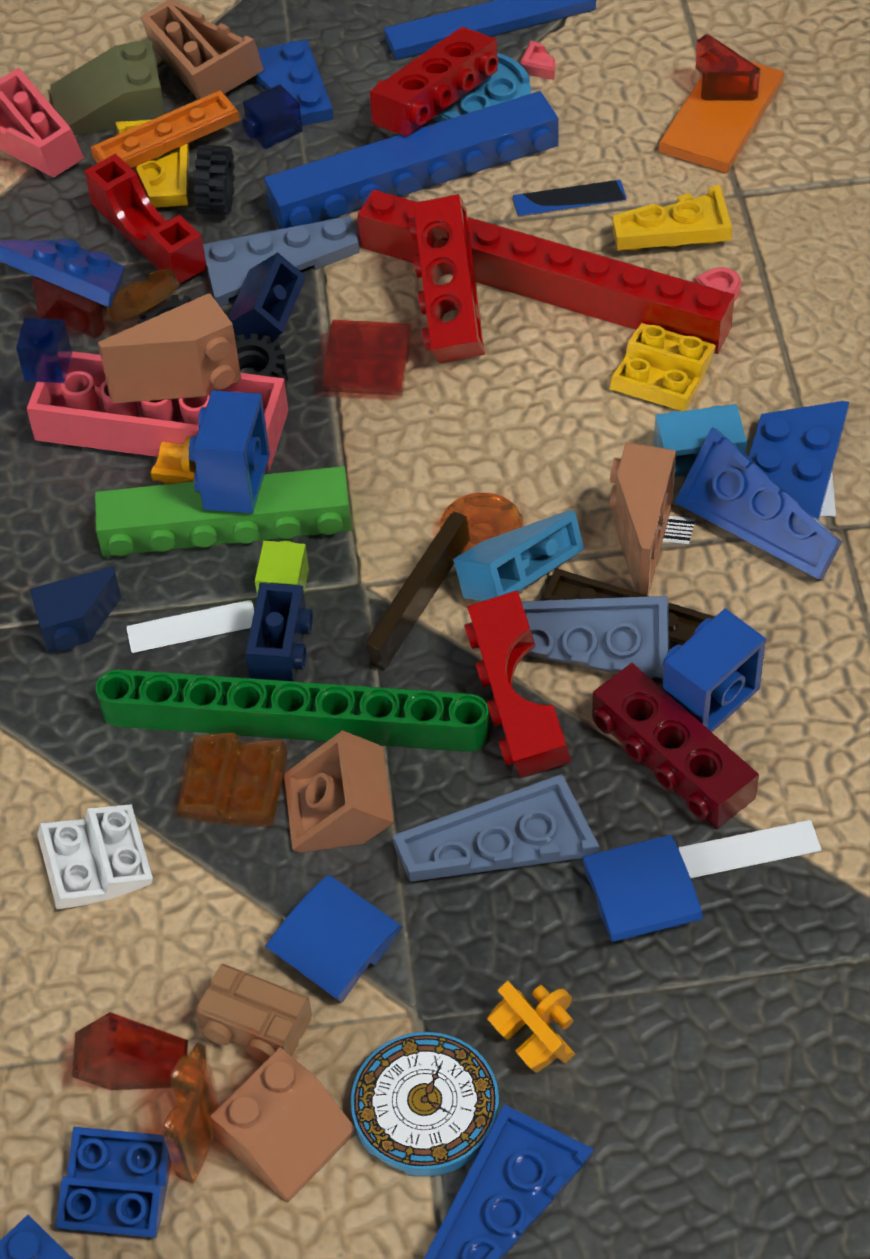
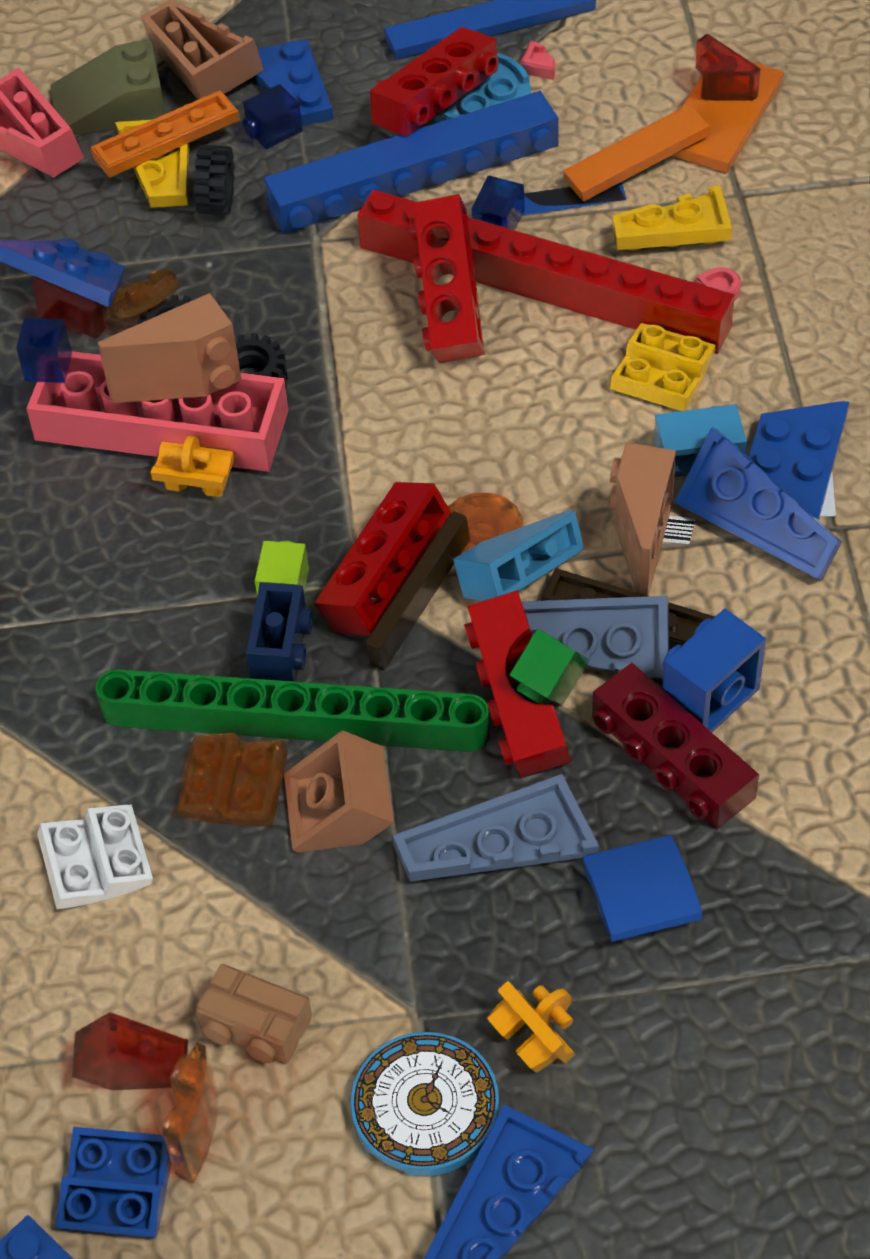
(75, 607): dark blue slope -> none
(122, 201): red arch -> none
(174, 515): bright green brick -> none
(190, 626): white sticker -> none
(230, 451): blue brick -> none
(267, 298): dark blue brick -> none
(282, 1124): nougat slope -> none
(303, 246): sand blue wing -> none
(334, 937): blue slope -> none
(366, 357): clear red slope -> none
(382, 558): none -> red brick
(500, 202): none -> clear blue brick
(548, 669): none -> green brick
(636, 152): none -> orange tile
(750, 849): white sticker -> none

